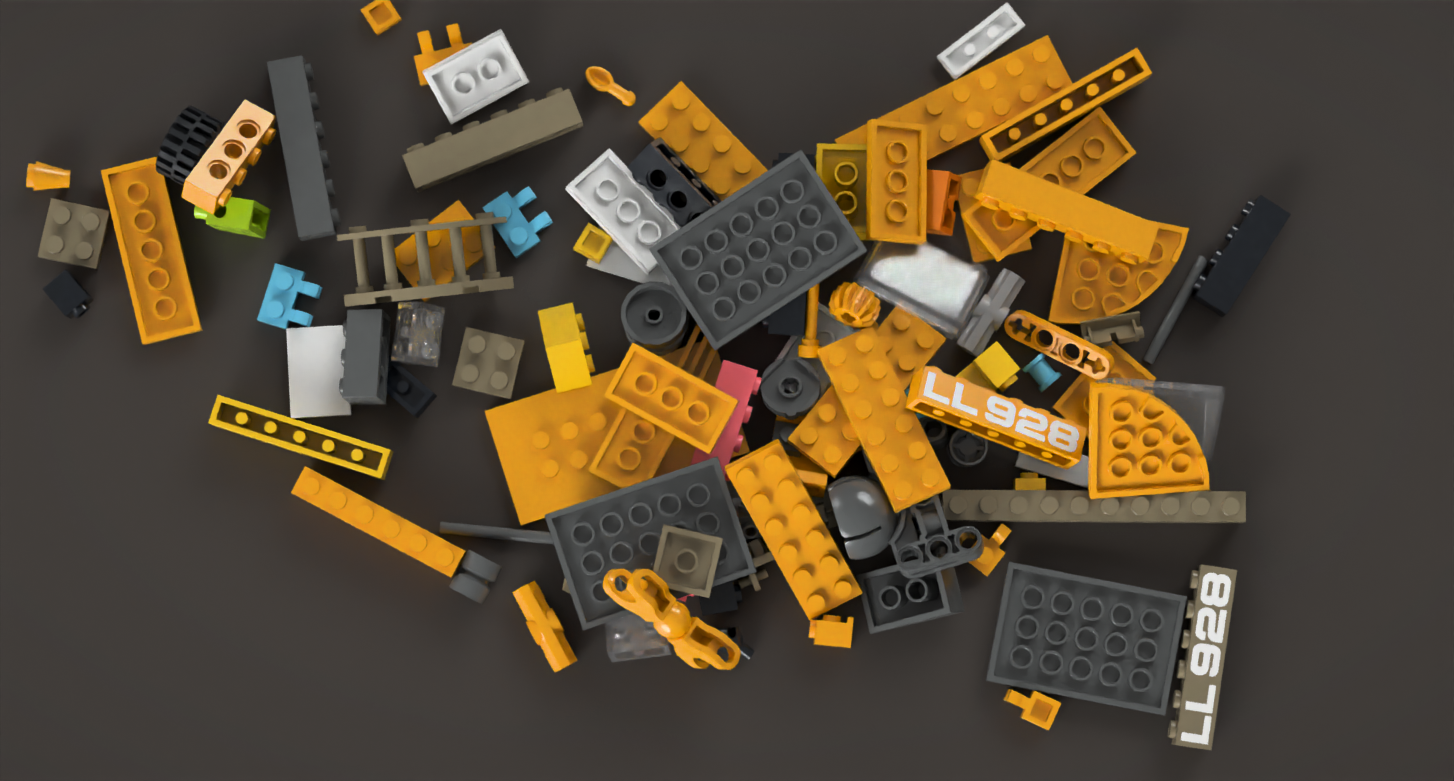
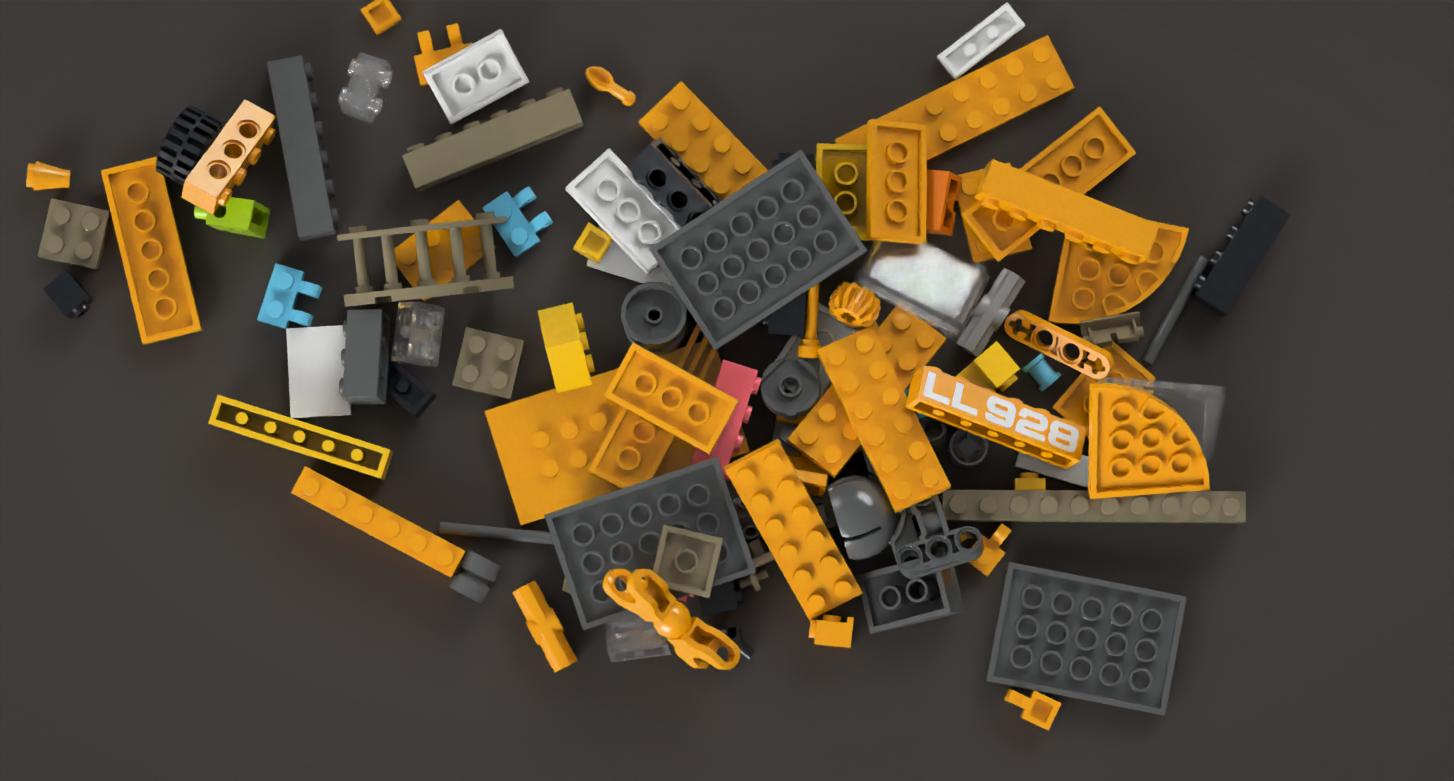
(365, 87): none -> clear brick
(1065, 106): light orange brick -> none
(1203, 657): dark tan brick -> none

